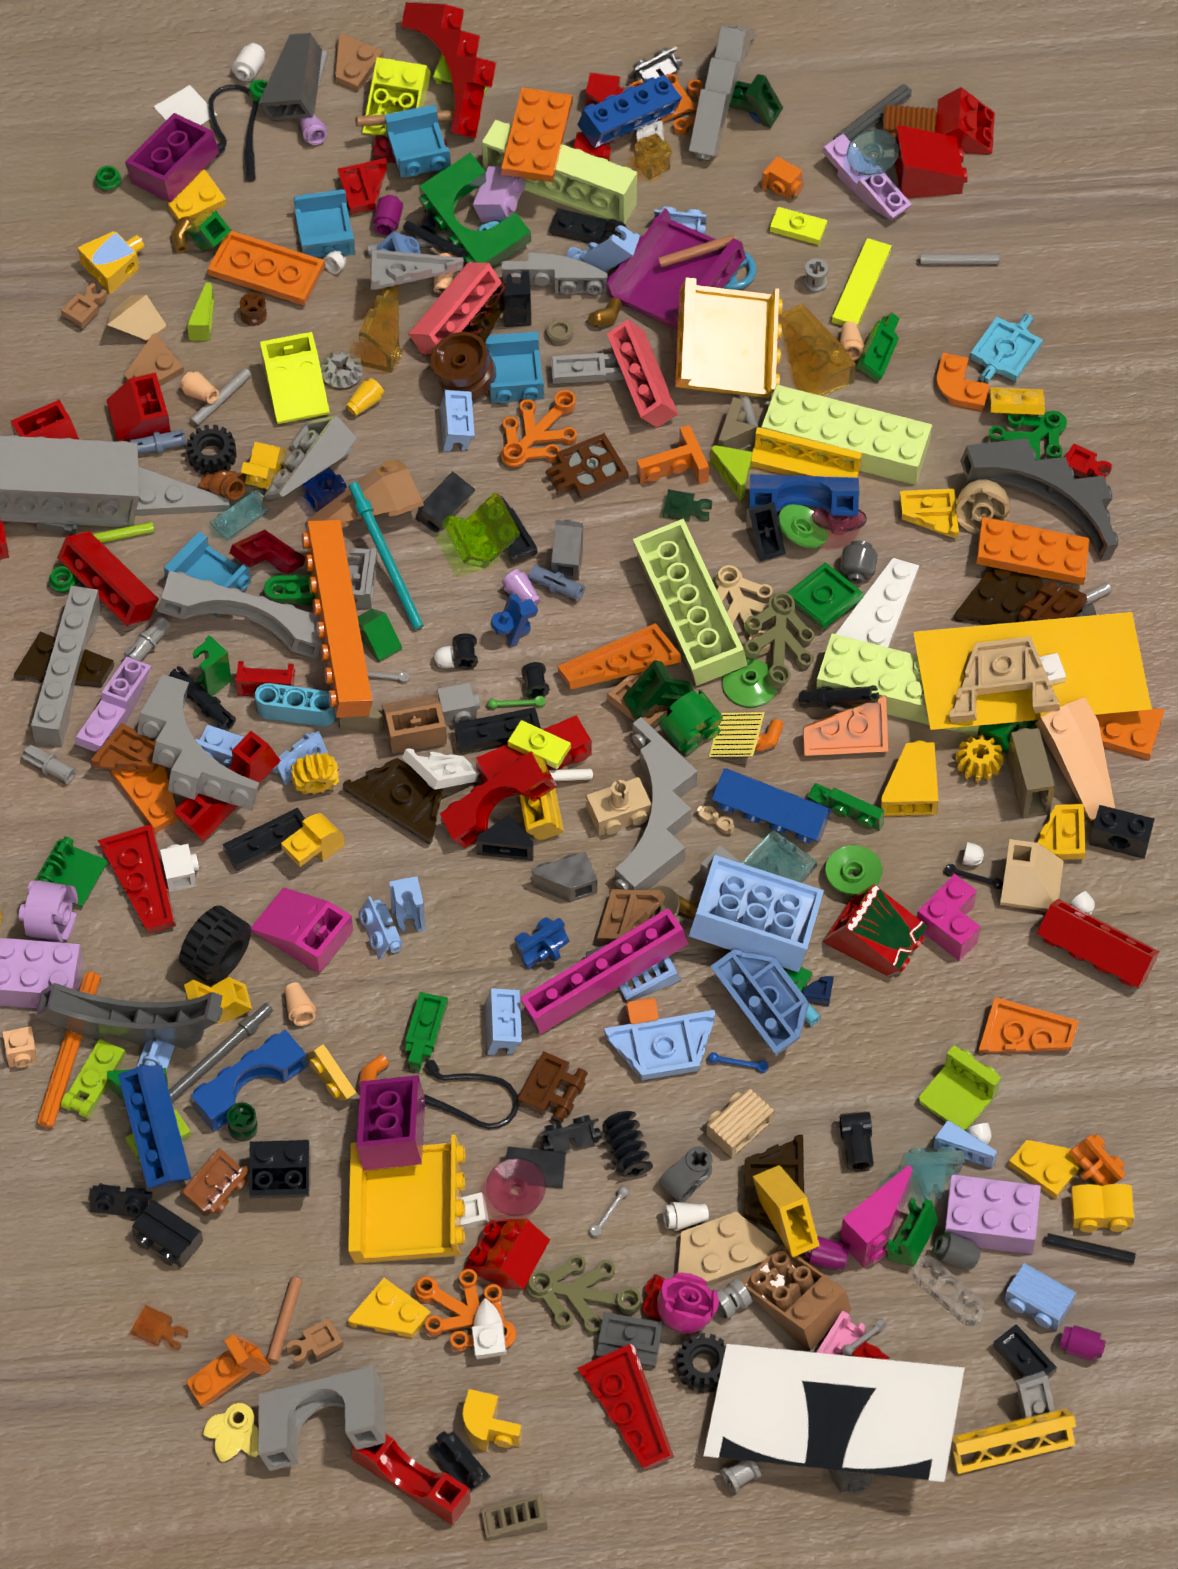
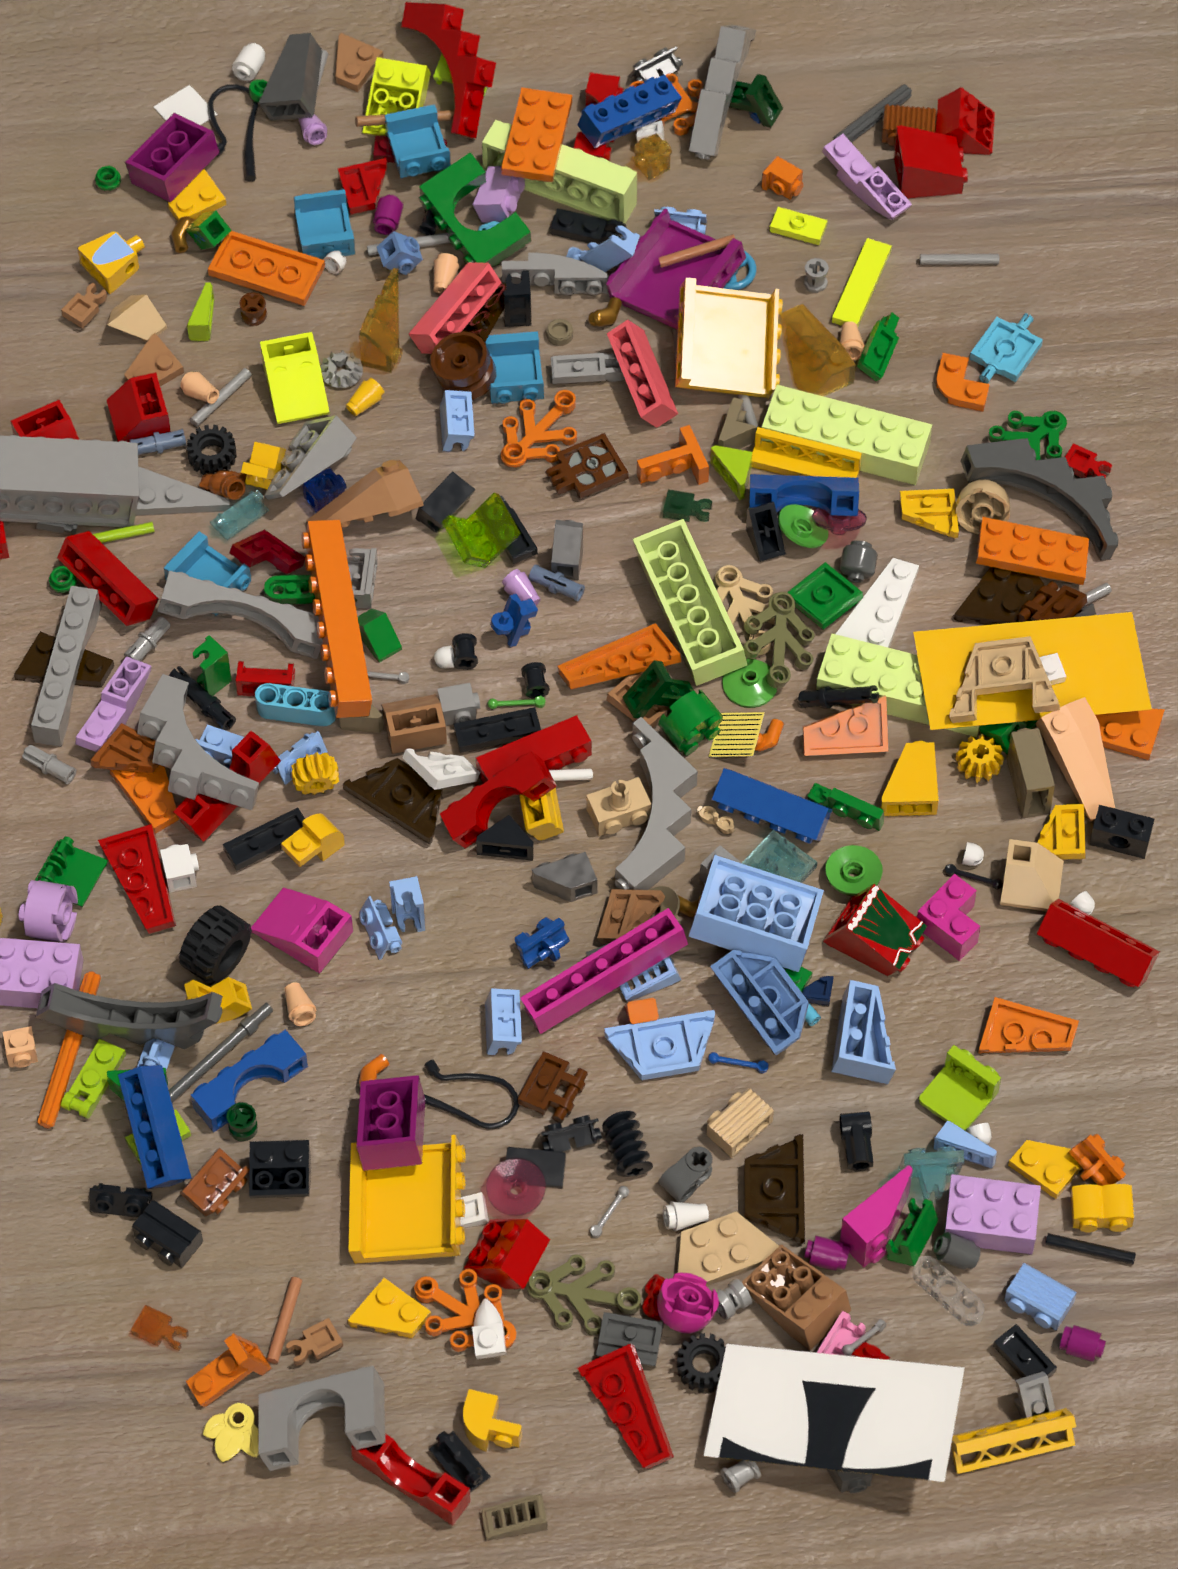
(330, 1073): yellow wing -> none
(364, 510): teal bar -> none
(396, 268): light grey wing -> none
(424, 1028): green hinge -> none
(434, 239): black bar -> none
(543, 744): neon yellow plate -> none
(787, 1210): yellow slope -> none
(861, 1035): none -> light blue wedge
(870, 144): clear light blue dish -> none
(1017, 401): yellow plate -> none

